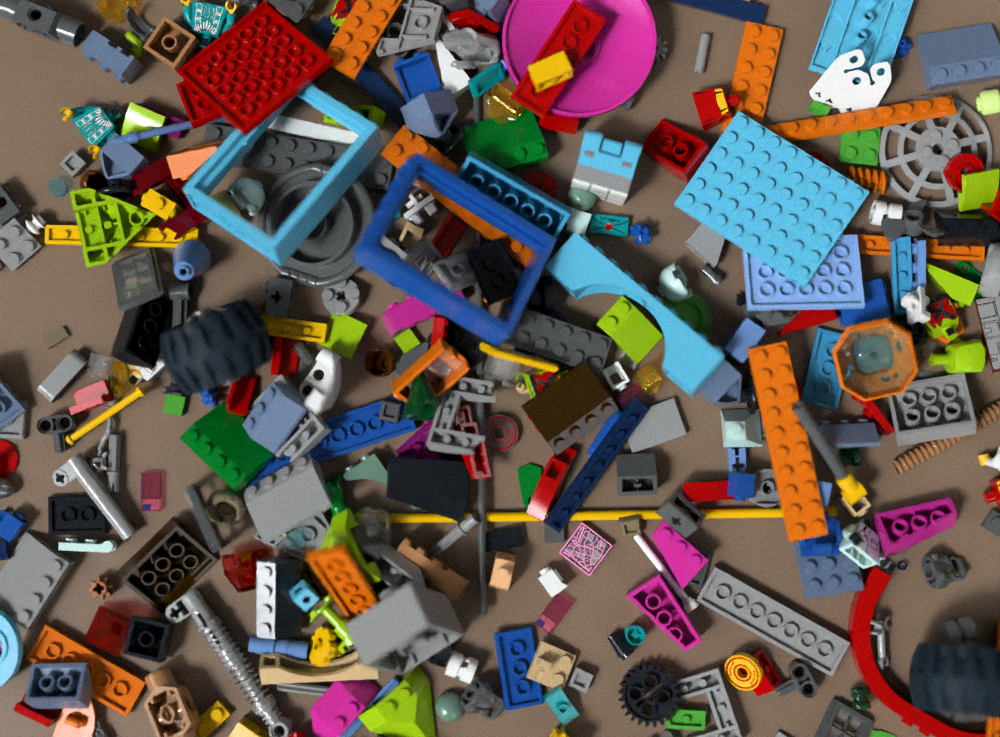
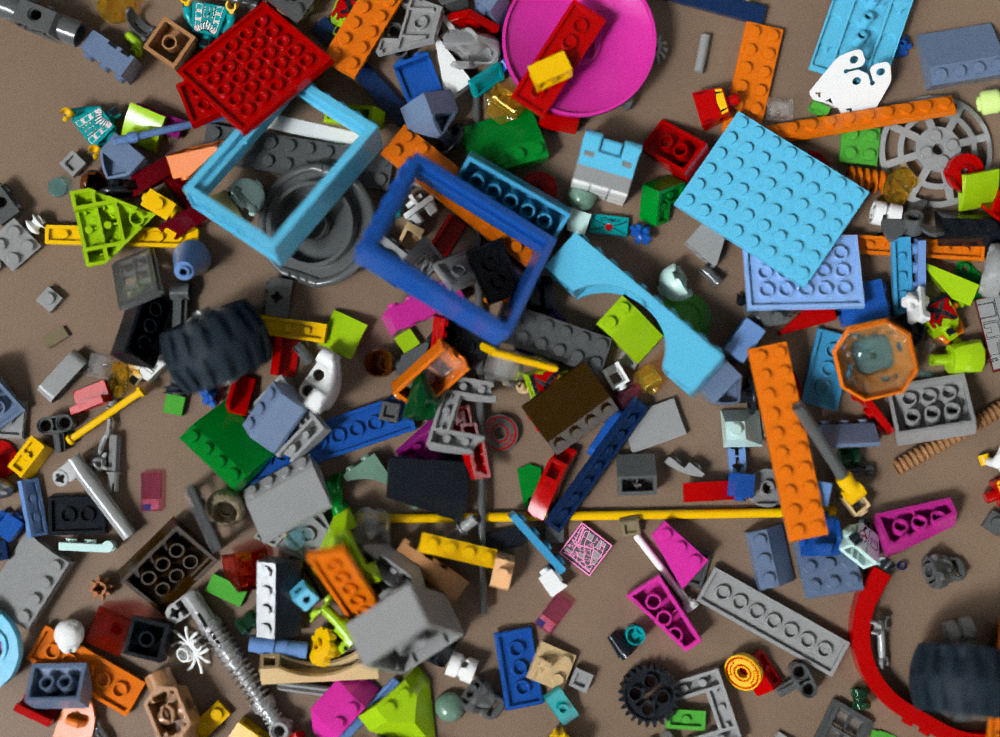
(30, 457): none -> yellow hinge
(33, 507): none -> medium blue plate
(50, 299): none -> light grey plate
(69, 635): none -> white hair
(190, 649): none -> white animal
(224, 589): none -> bright green tile
(246, 623): none -> clear green wheel
(341, 307): light grey plate -> none
(457, 550): none -> yellow plate
(532, 534): none -> dark azure plate
(658, 197): none -> green panel
(681, 514): dark grey brick -> none
(689, 469): none -> light grey slope
(769, 556): none -> sand blue slope
(779, 109): none -> clear piece
(860, 470): none -> dark grey axle
(899, 185): none -> clear yellow dish

